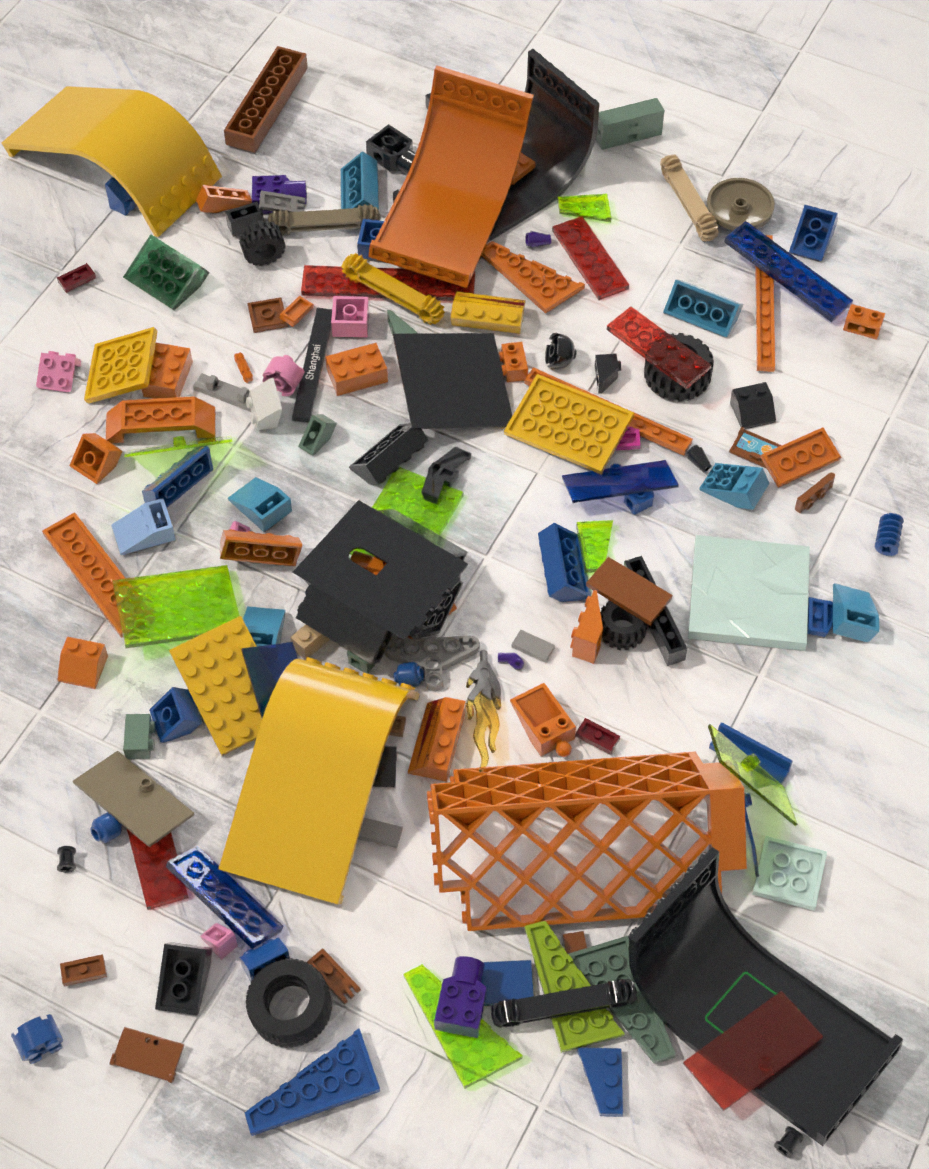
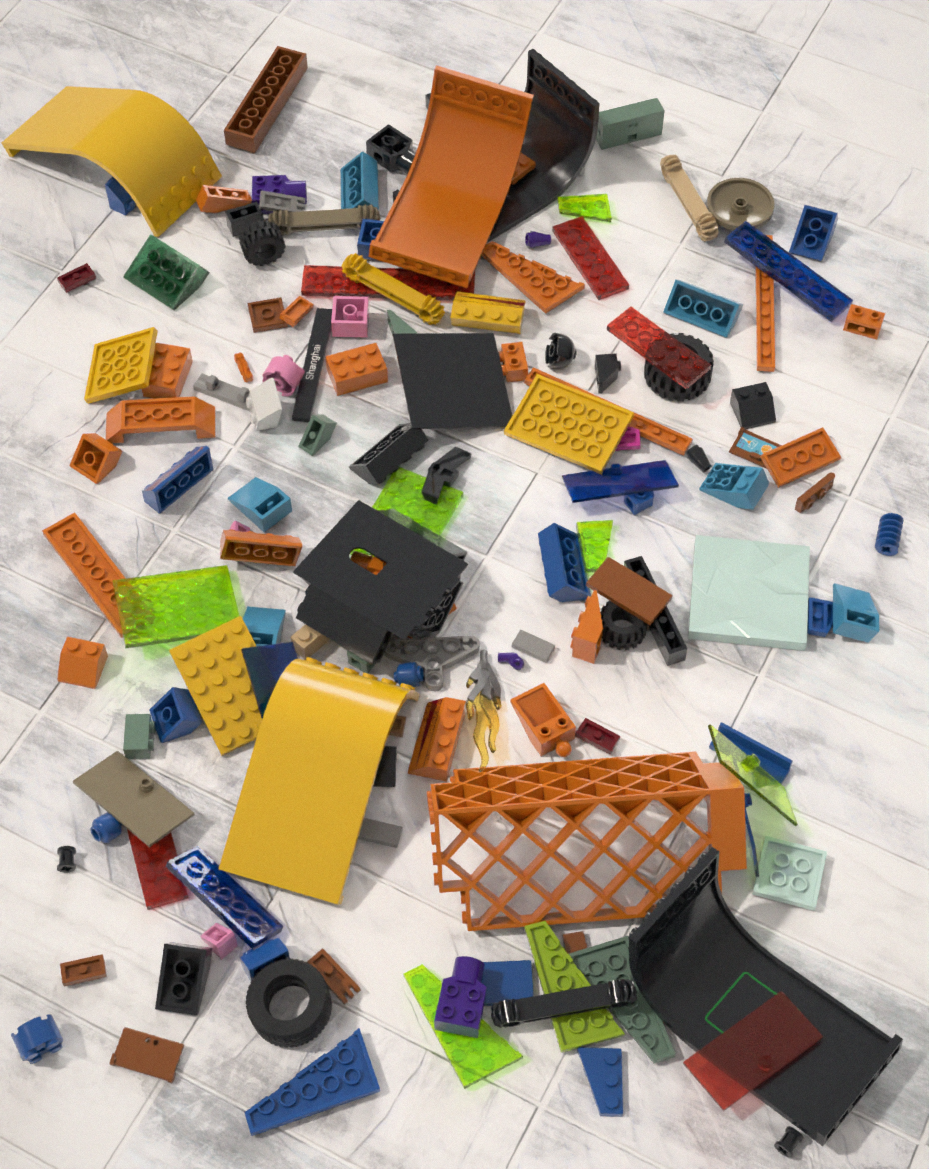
(57, 371): bright pink bracket -> none
(144, 528): light blue slope -> none
(178, 444): clear neon green piece -> none

